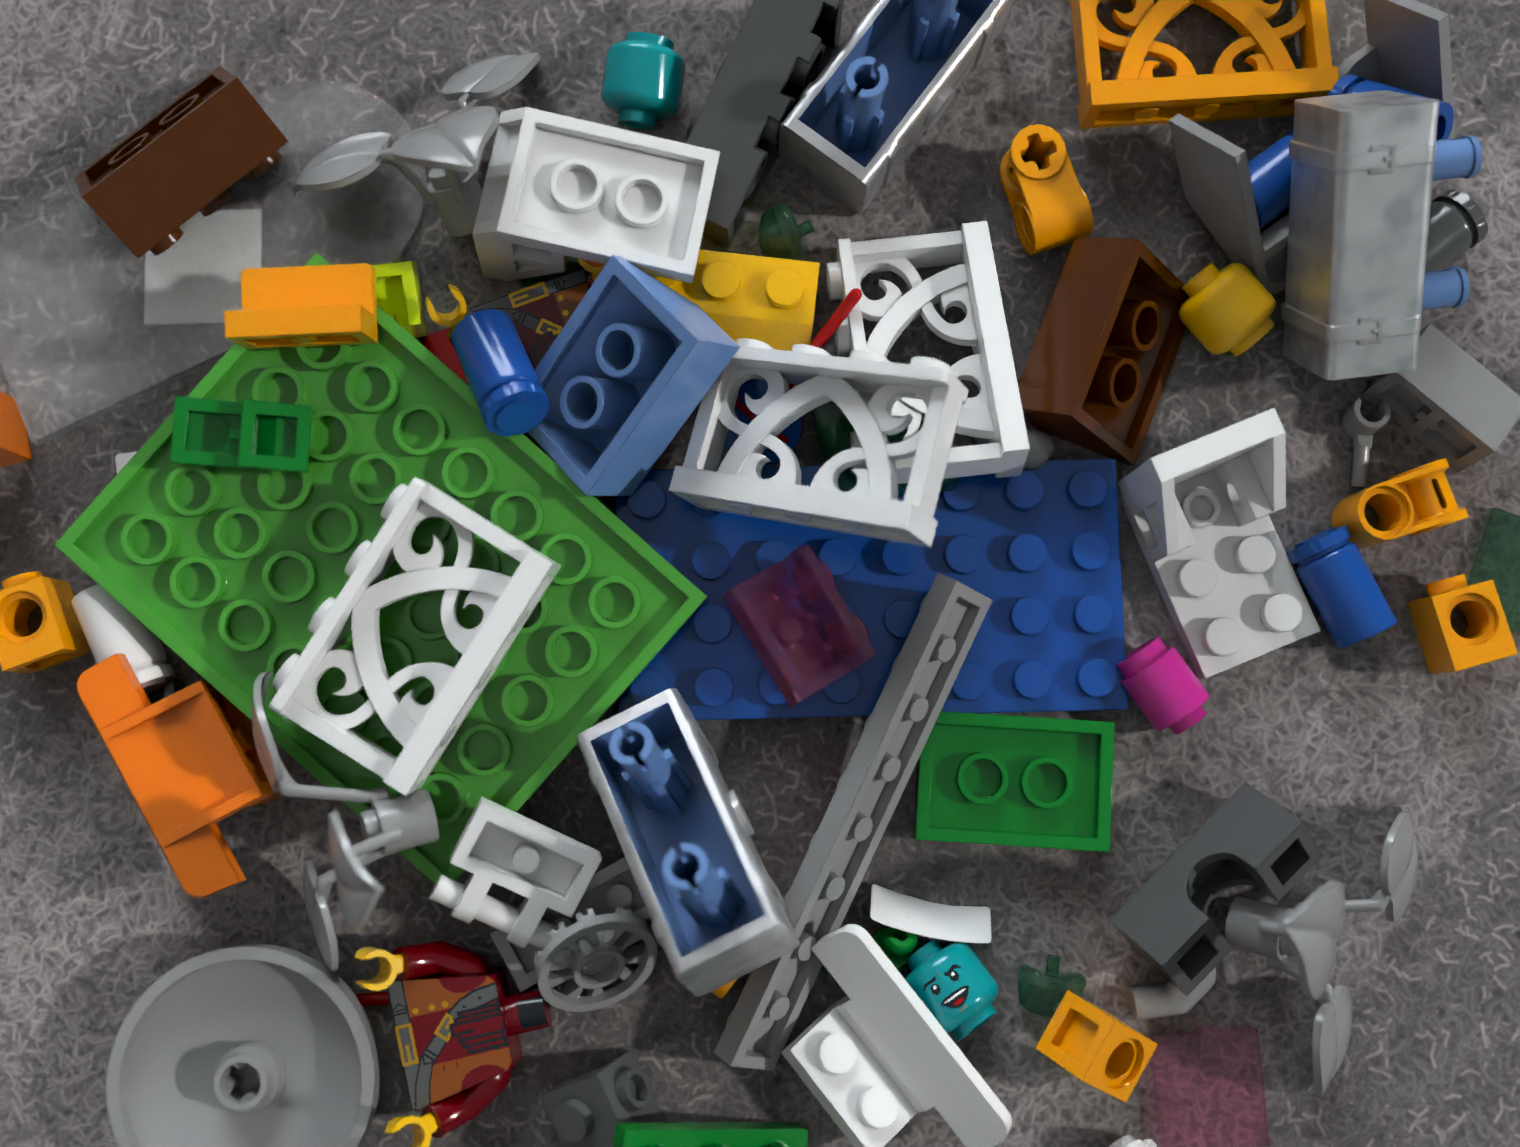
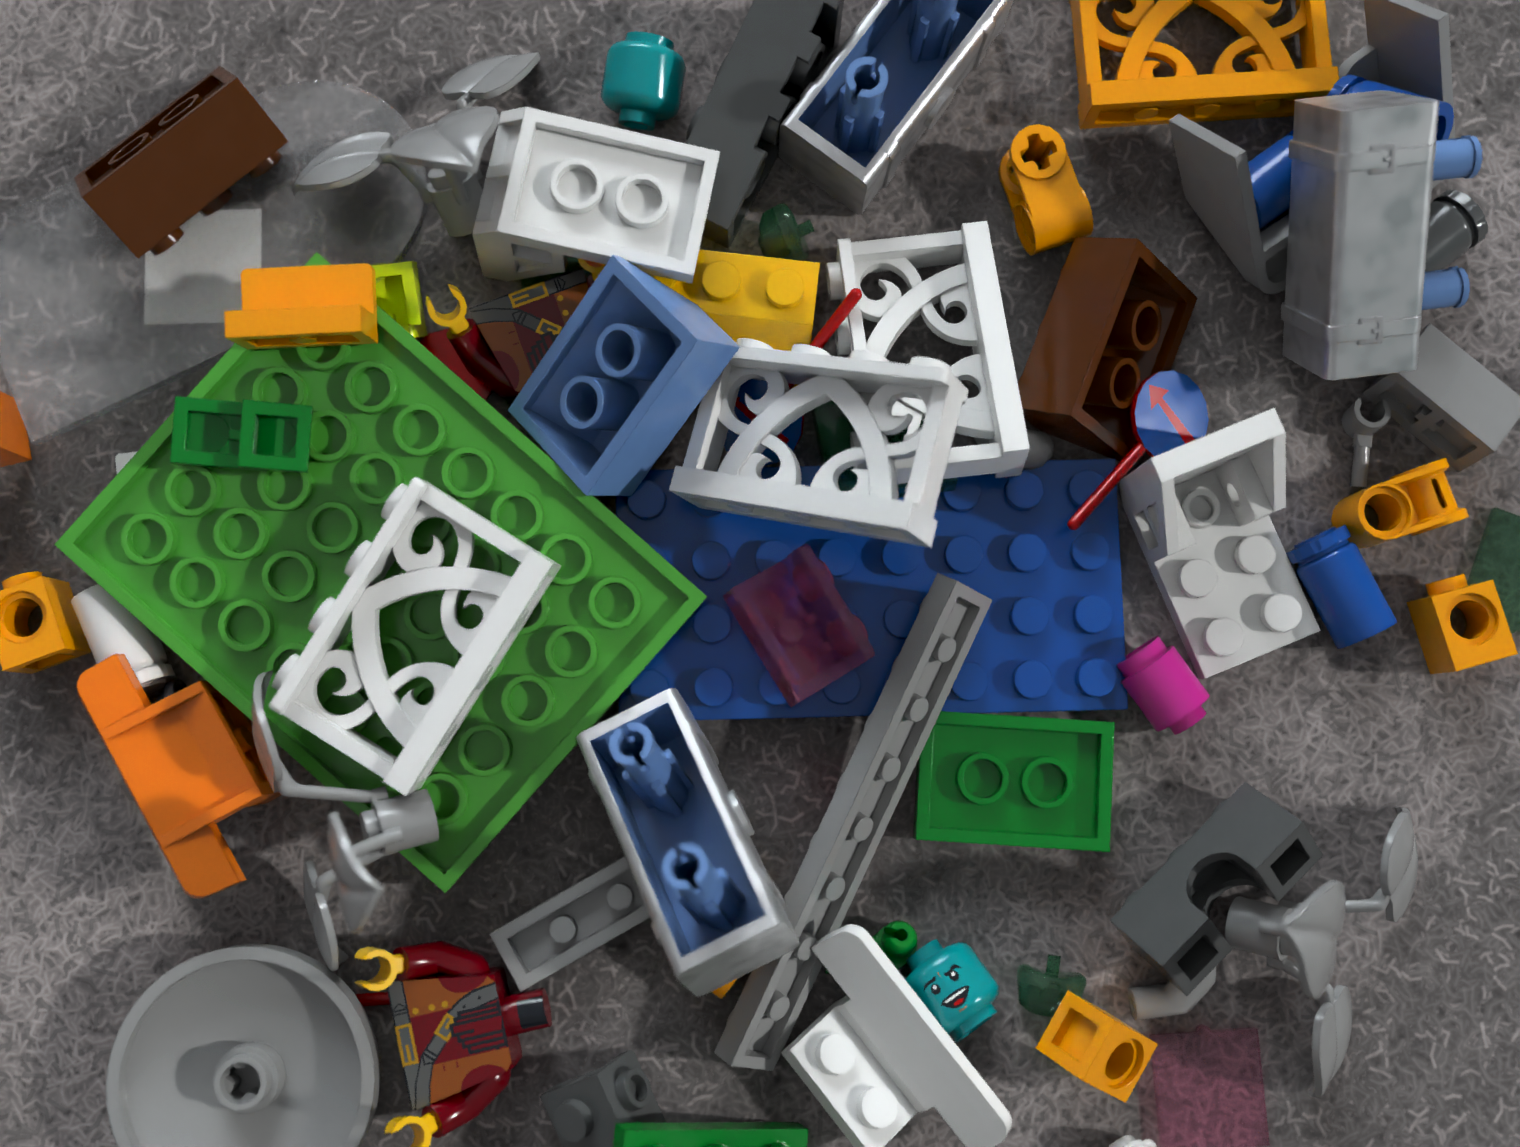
(499, 373): blue piece -> none
(521, 857): white plate -> none
(595, 960): light grey wheel -> none
(930, 919): white sticker -> none
(1164, 415): none -> piece
(1227, 308): yellow head -> none

